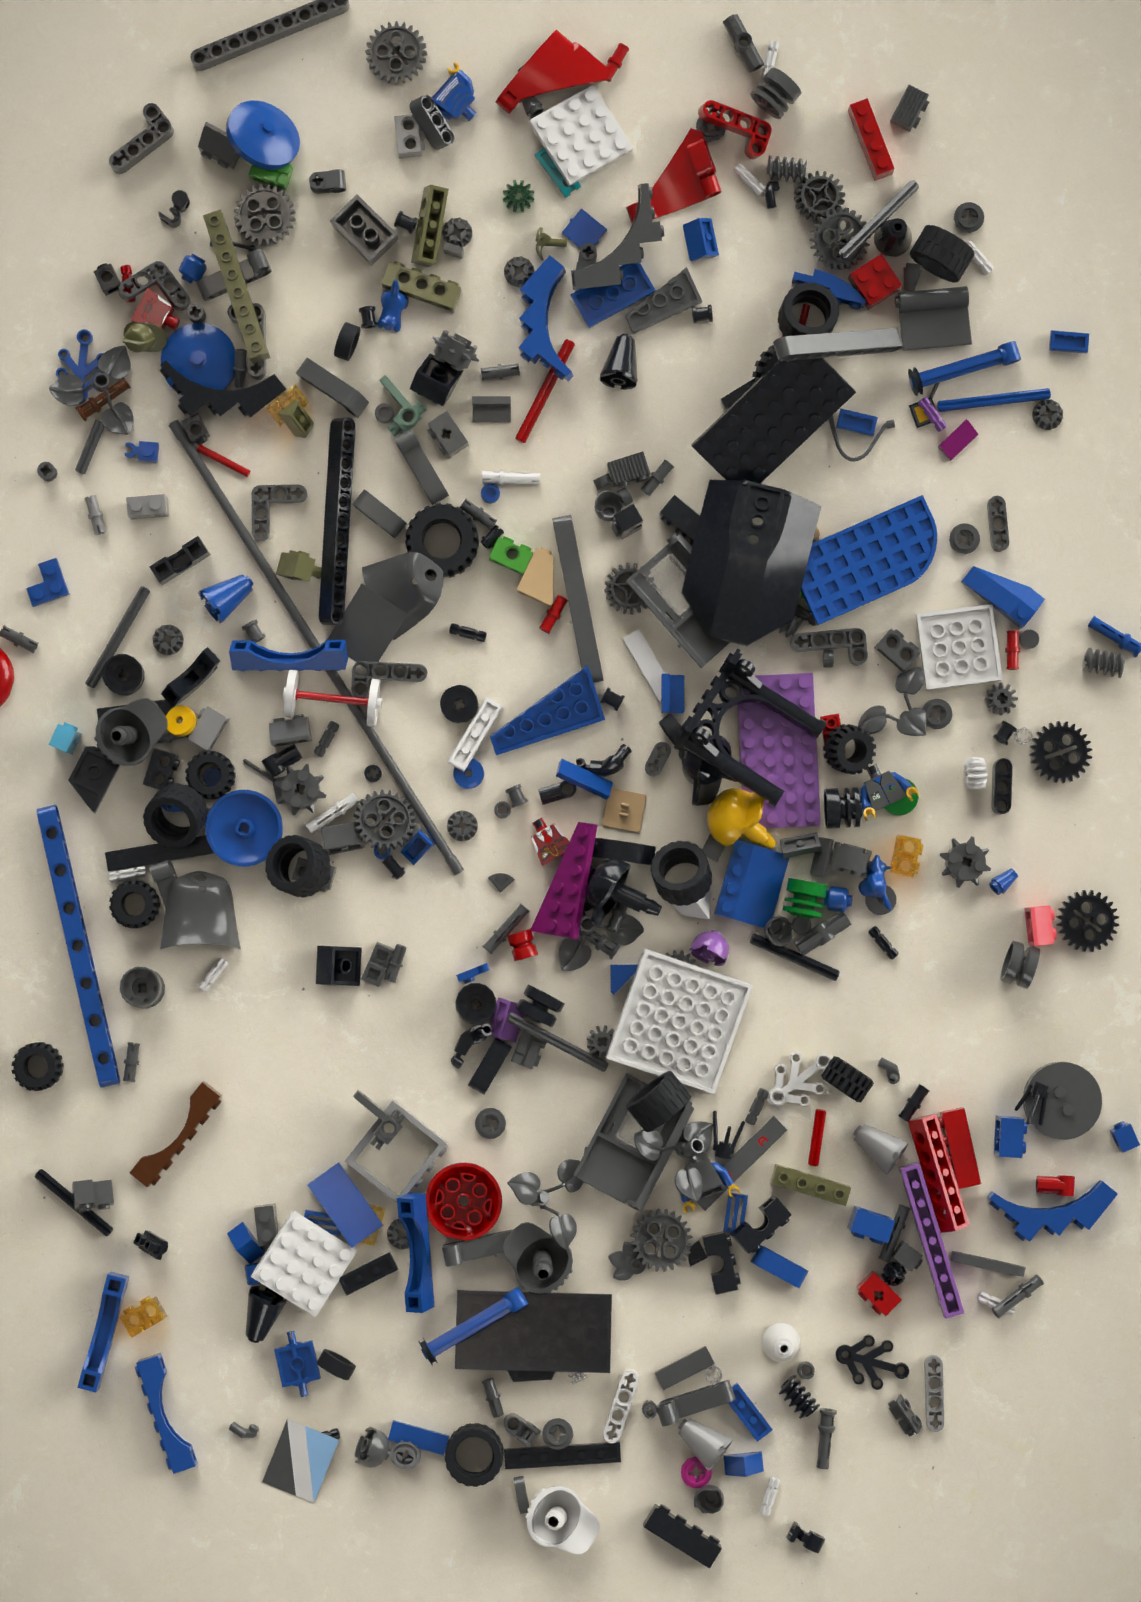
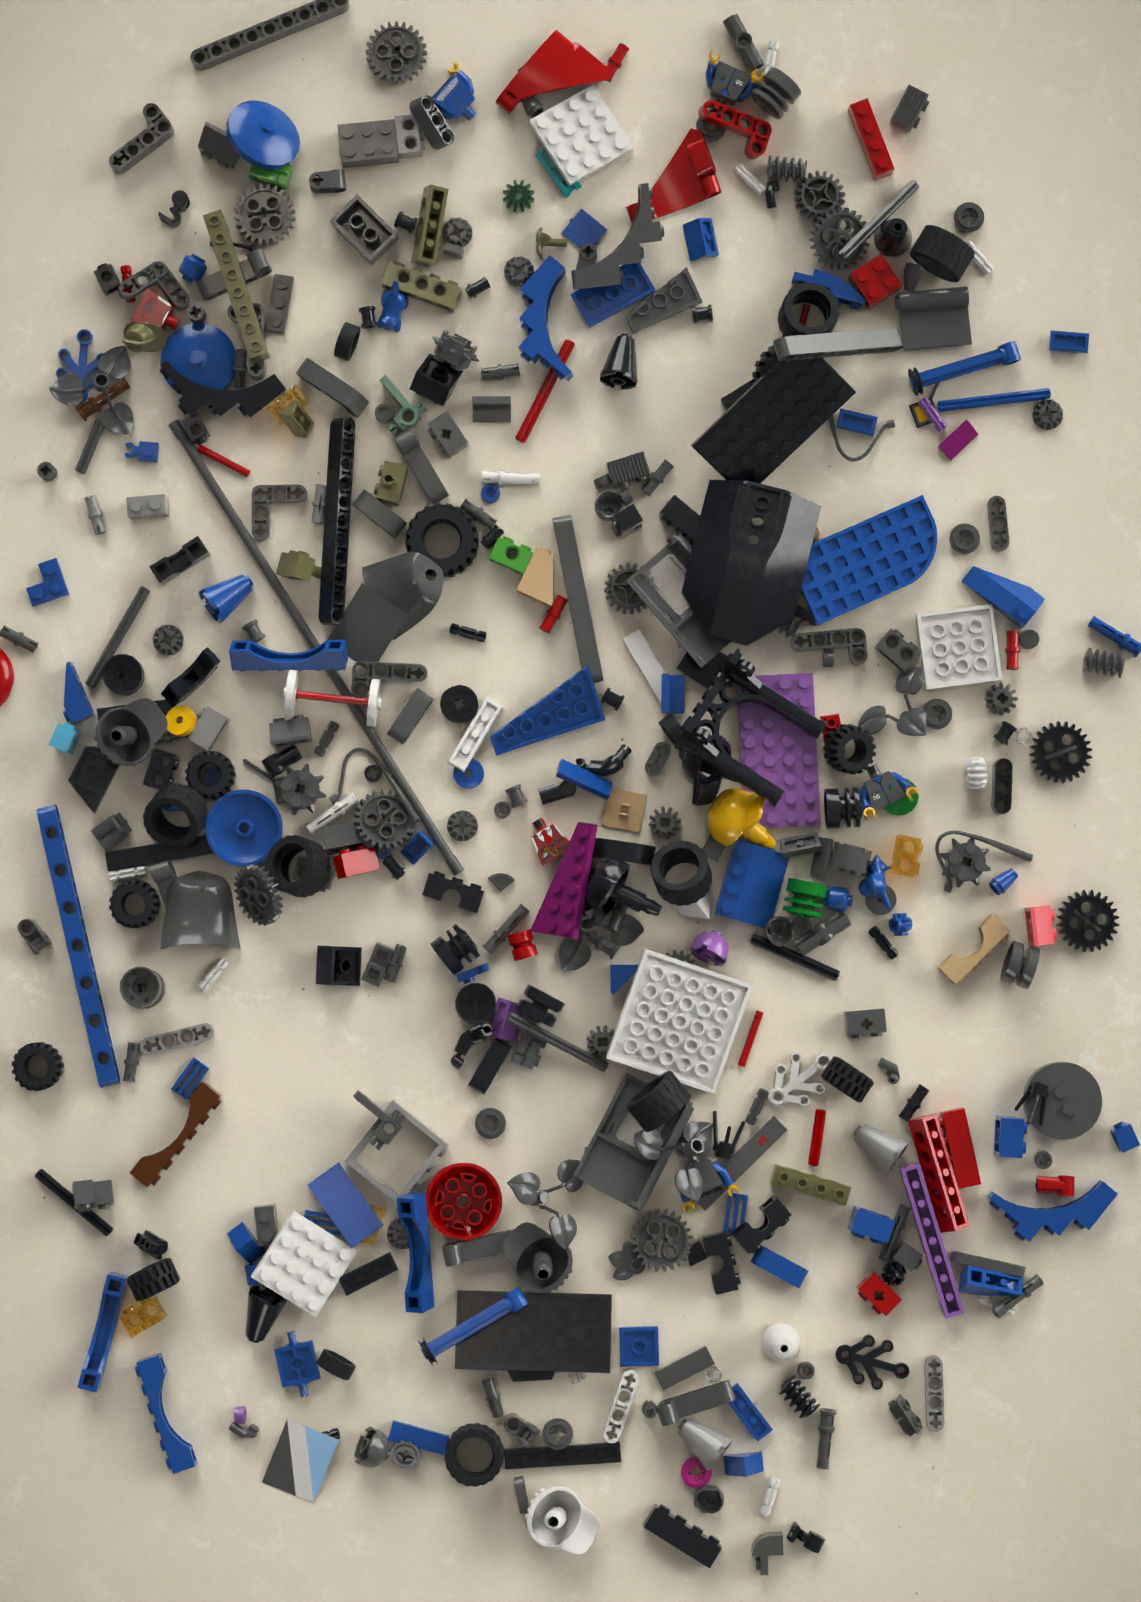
(34, 936): none -> dark grey piece
(75, 698): none -> blue slope
(111, 831): none -> dark grey piece
(153, 1279): none -> black tyre
(177, 1040): none -> light grey beam
(181, 1091): none -> blue tile
(240, 1415): none -> medium lavender axle
(258, 894): none -> dark grey gear
(279, 303): none -> black plate
(317, 517): none -> light grey pin
(356, 862): none -> brick
(368, 143): none -> dark grey brick
(391, 482): none -> olive brick
(404, 801): none -> dark grey piece
(410, 716): none -> dark grey beam
(455, 949): none -> black wheel
(470, 895): none -> black arch
(478, 287): none -> black pin
(639, 1346): none -> blue tile
(664, 829): none -> dark grey gear
(701, 675): none -> black plate
(729, 83): none -> torso
(750, 1038): none -> red bar
(766, 1545): none -> dark grey brick
(874, 1016): none -> dark grey brick
(900, 924): none -> blue gear
(989, 1282): none -> blue slope
(992, 933): none -> tan arch
(1006, 848): none -> dark grey piece
(1048, 1162): none -> dark grey bush

